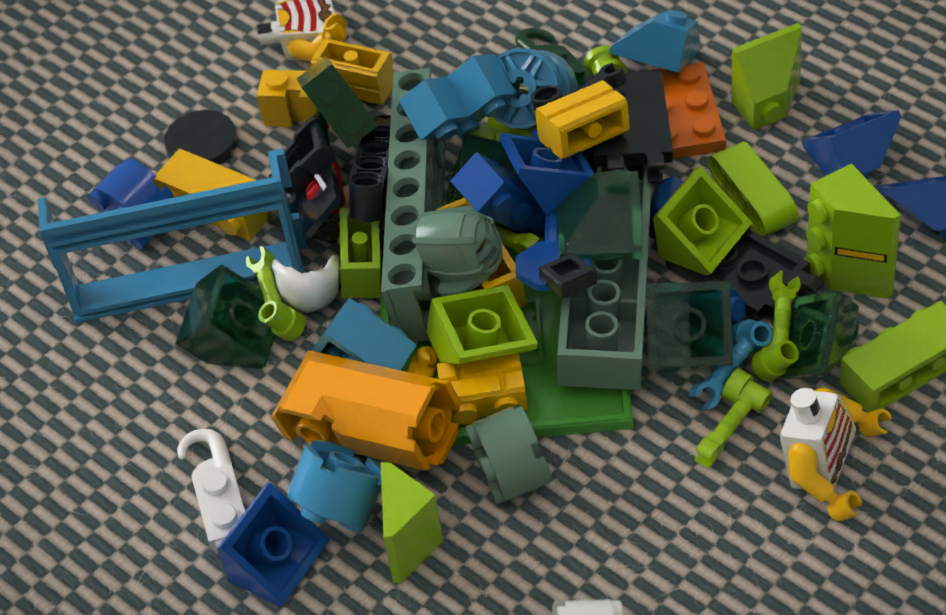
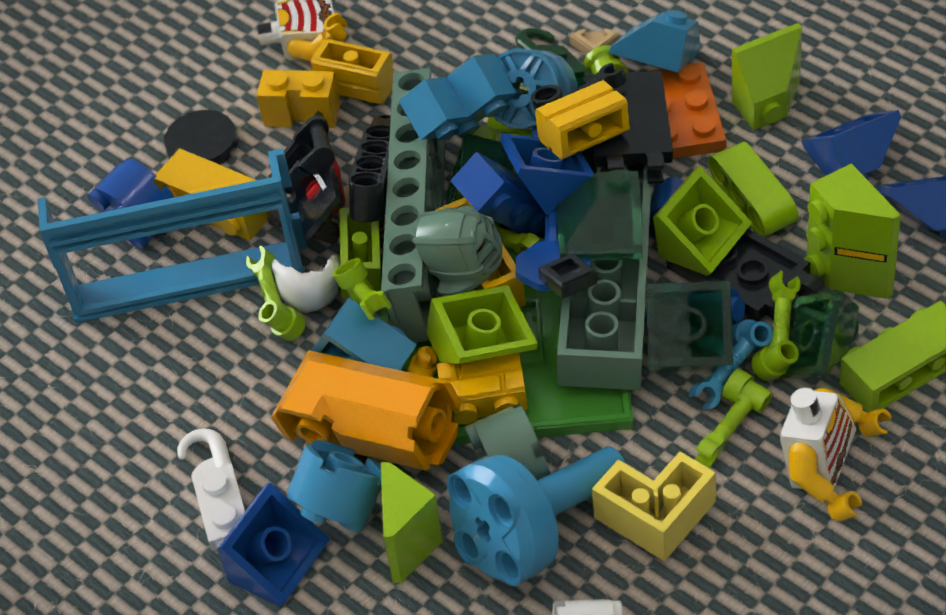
(225, 322): clear green slope -> none
(336, 102): dark green brick -> none
(353, 278): none -> lime brick
(508, 517): none -> dark azure piece
(587, 41): none -> tan tile
(655, 511): none -> light yellow brick

